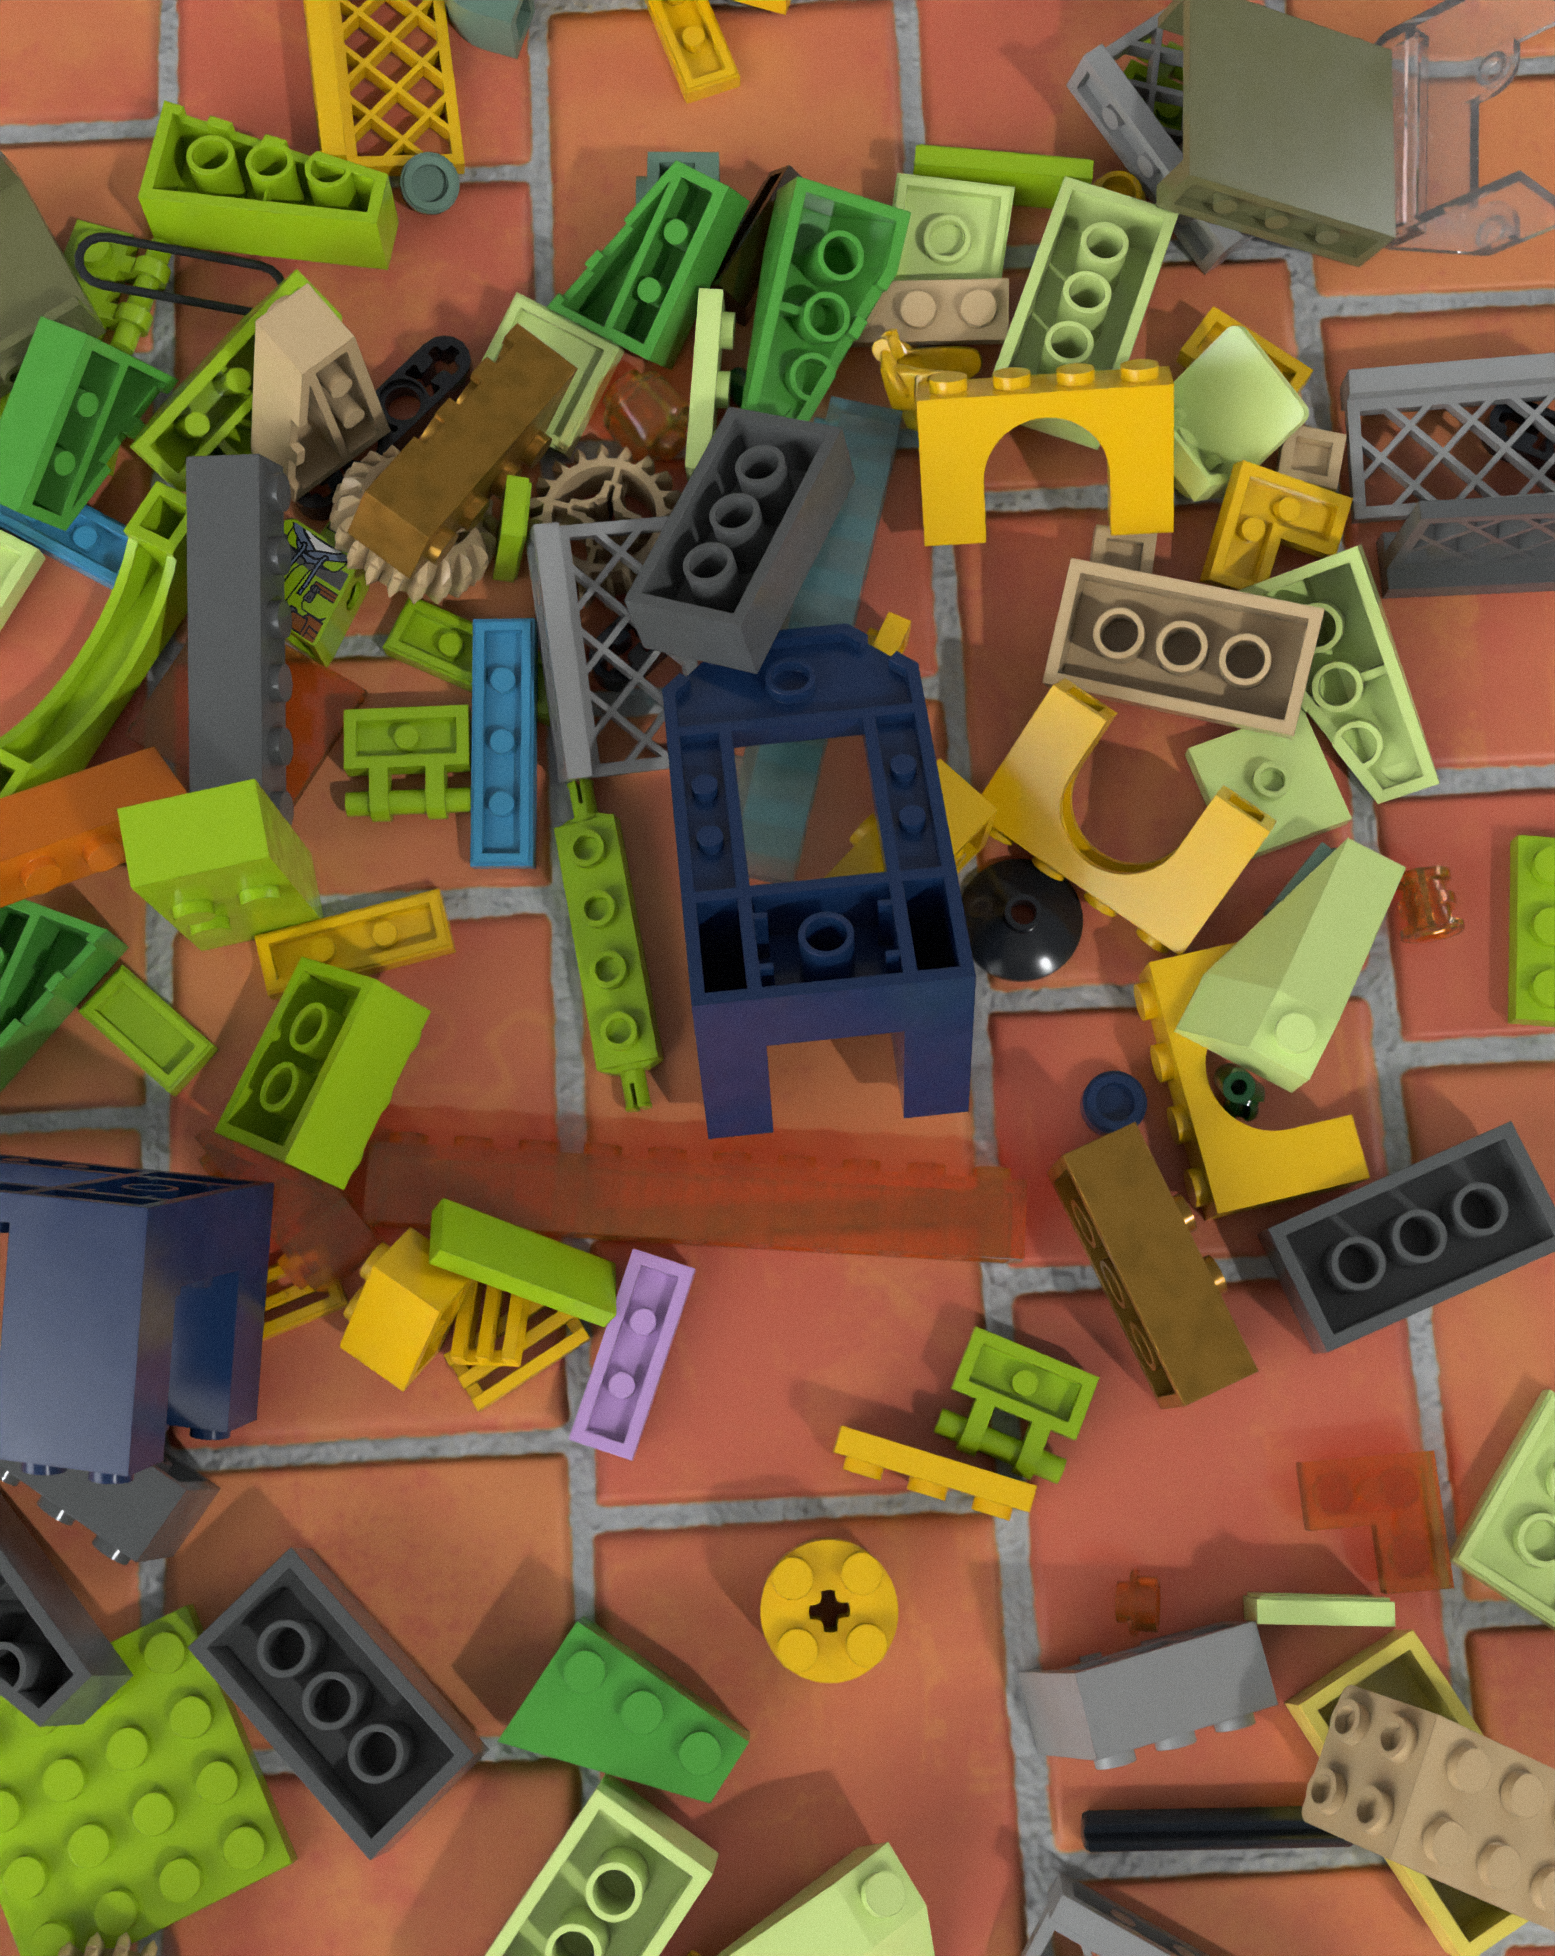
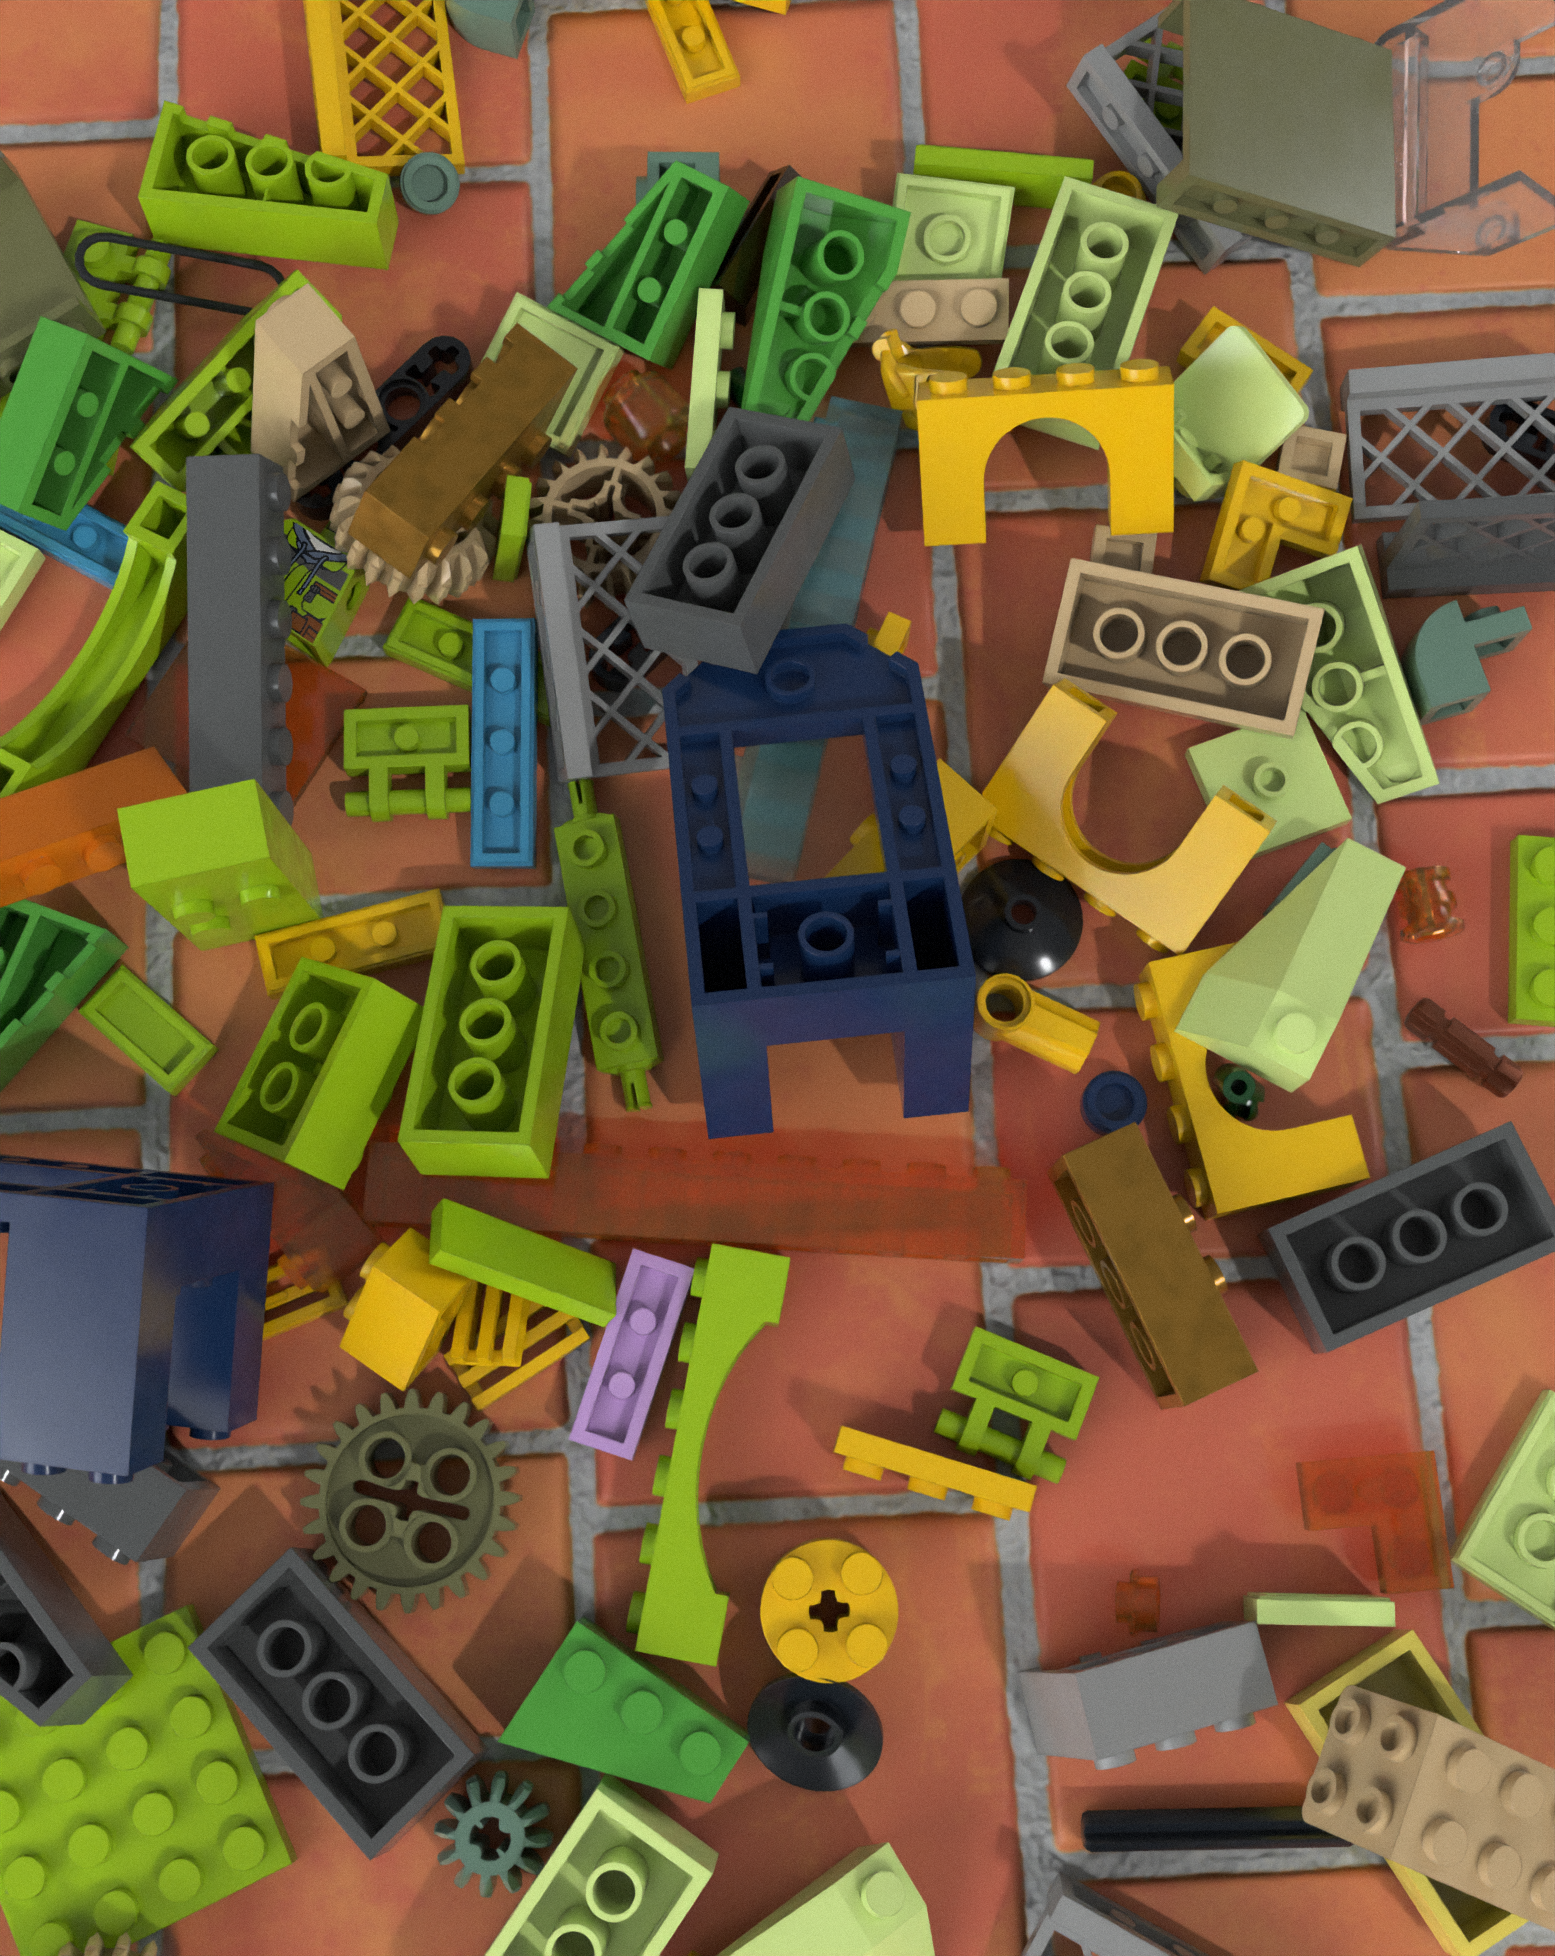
(396, 1560): none -> olive gear
(474, 1847): none -> sand green gear
(493, 1042): none -> lime brick
(682, 1608): none -> lime arch
(815, 1732): none -> black dish
(1039, 1023): none -> yellow piece
(1446, 656): none -> sand green brick
(1463, 1047): none -> copper axle

